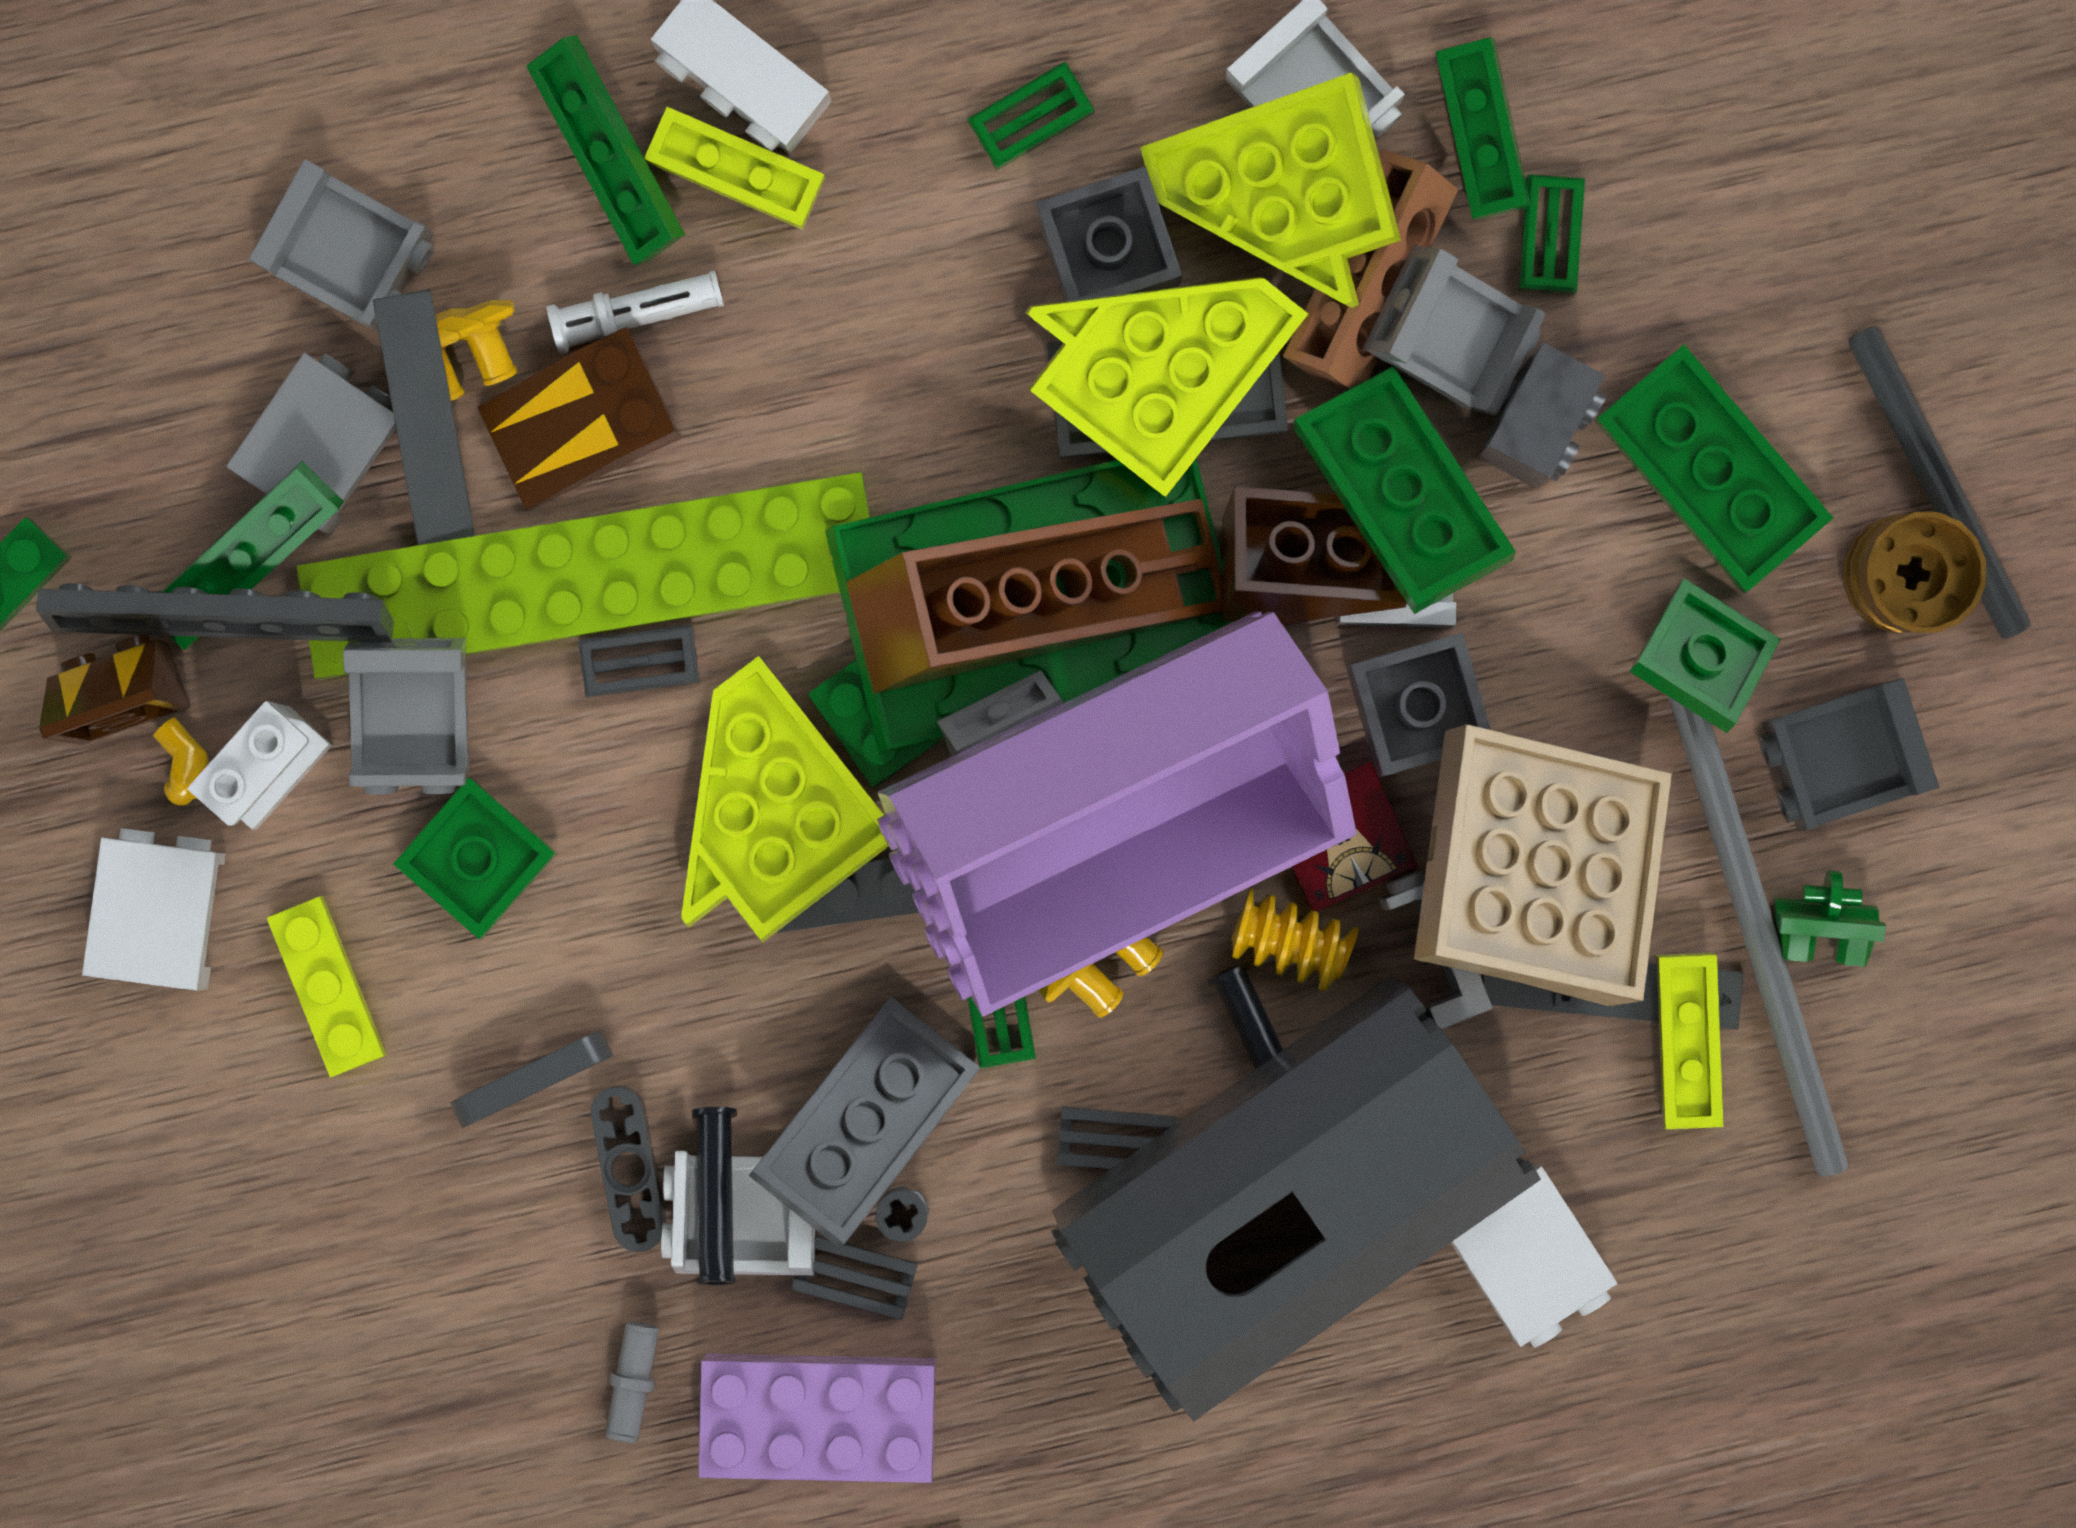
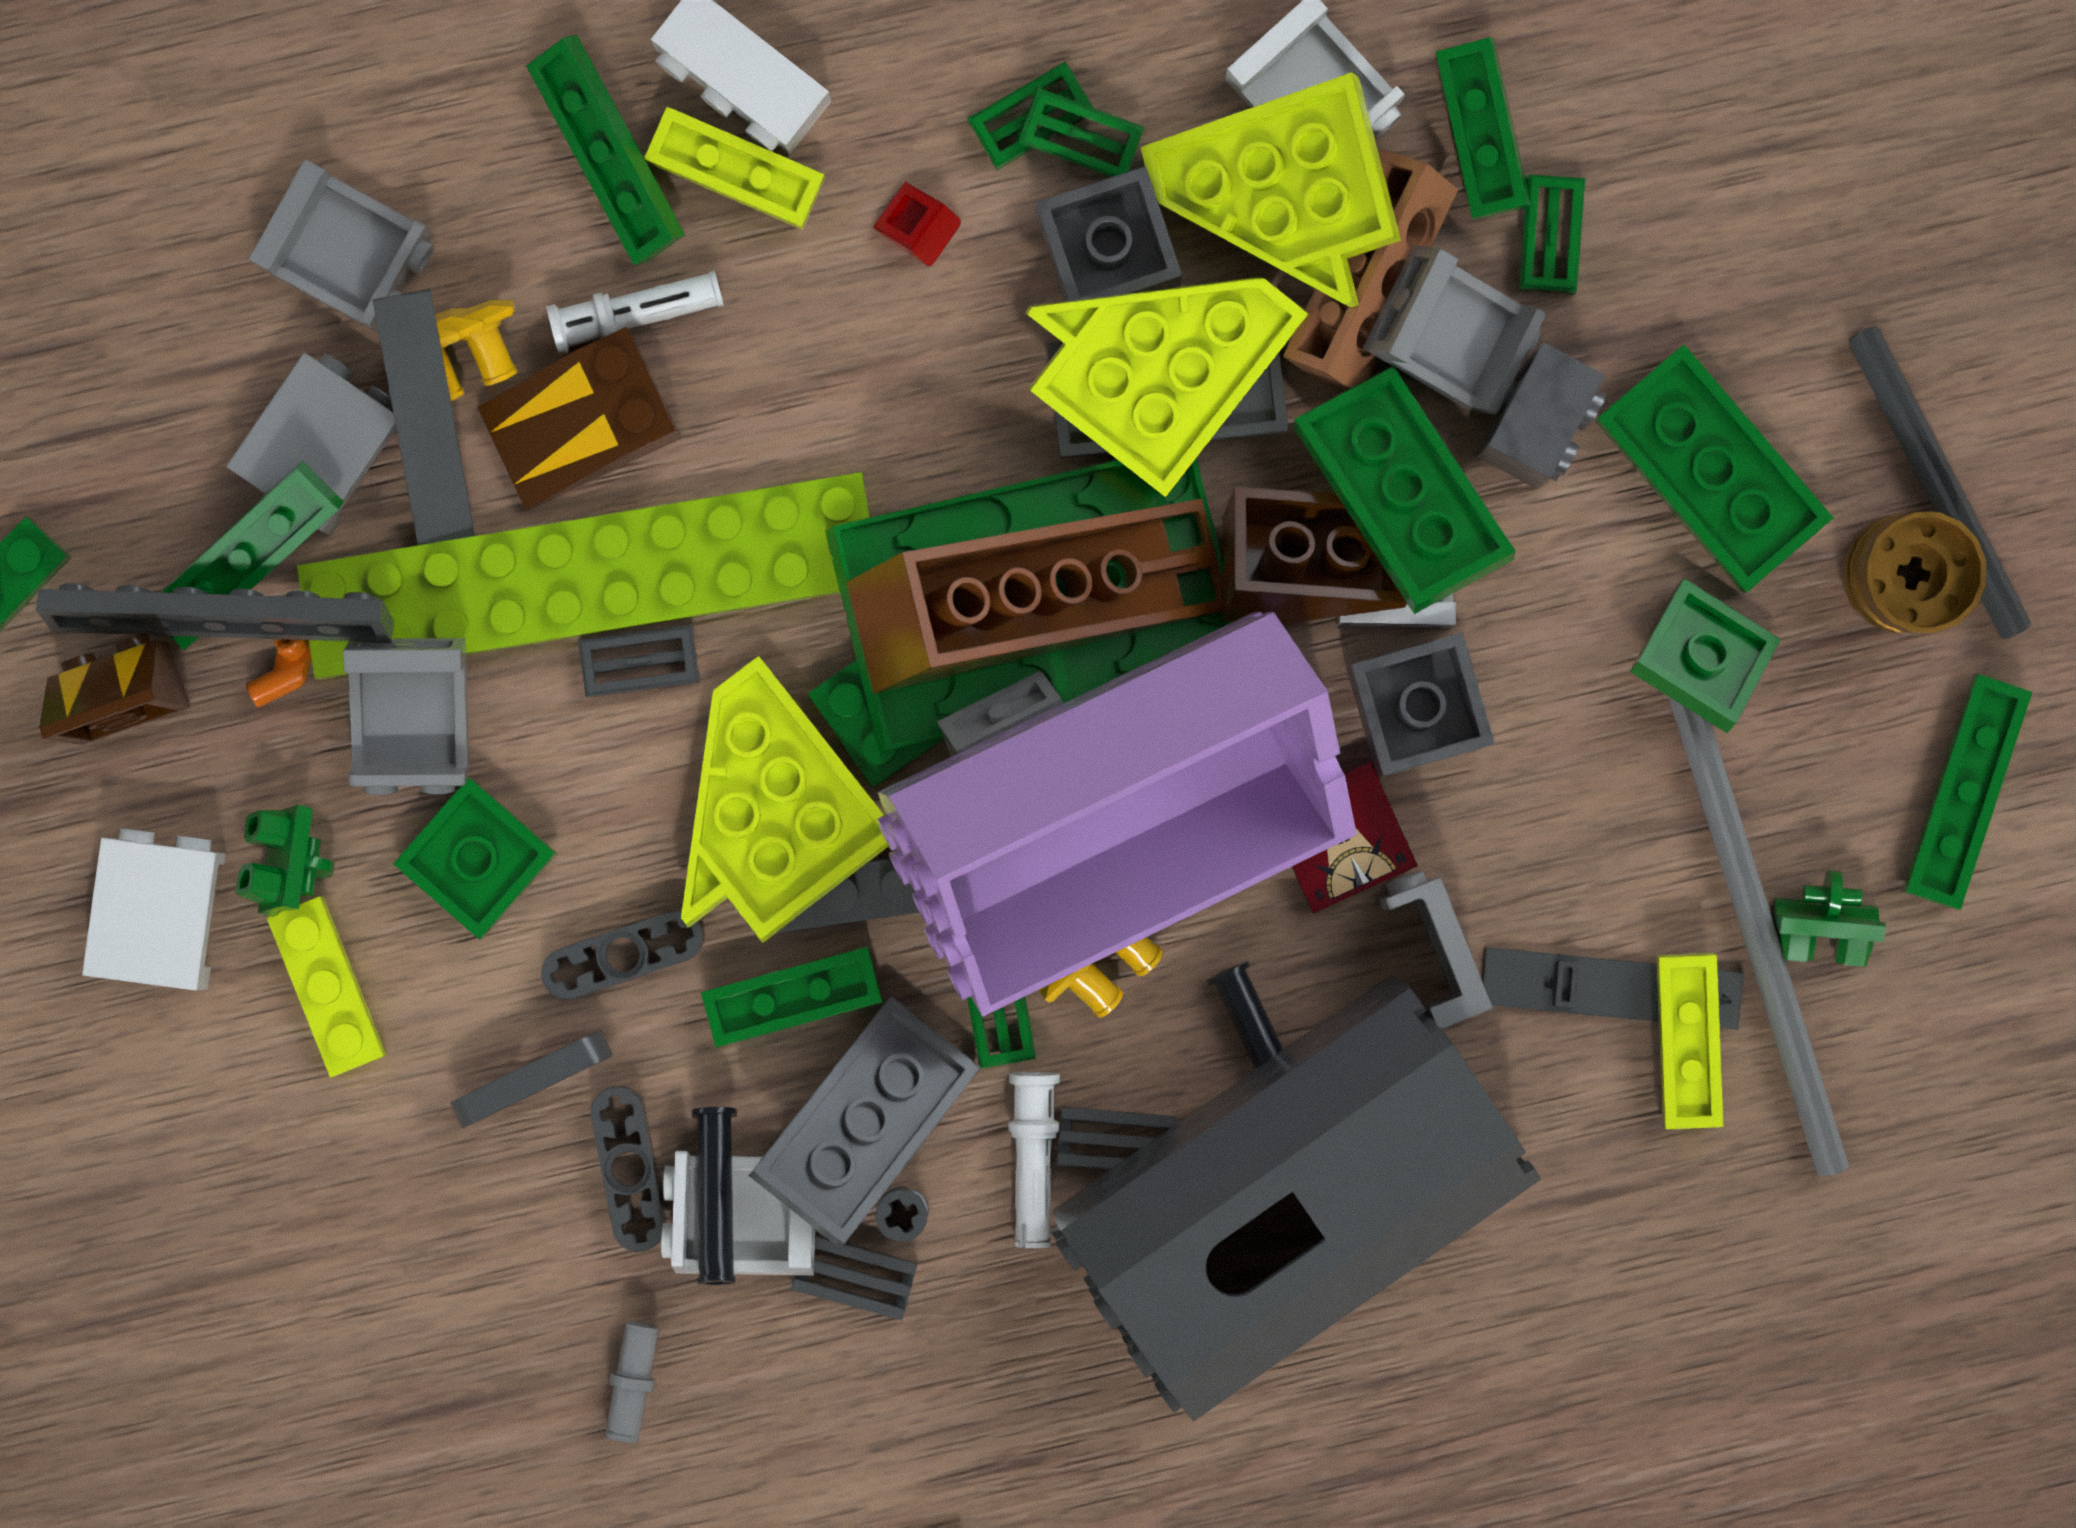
(187, 761): yellow arm -> none
(259, 766): white panel -> none
(288, 672): none -> orange arm
(290, 860): none -> green hips
(587, 982): none -> dark grey beam
(791, 997): none -> green plate
(817, 1418): lavender brick -> none
(918, 224): none -> red slope
(1033, 1130): none -> white pin
(1035, 117): none -> green tile
(1291, 940): yellow piece -> none
(1535, 1264): white brick -> none
(1543, 866): tan piece -> none
(1848, 755): dark grey panel -> none
(1967, 791): none -> green plate

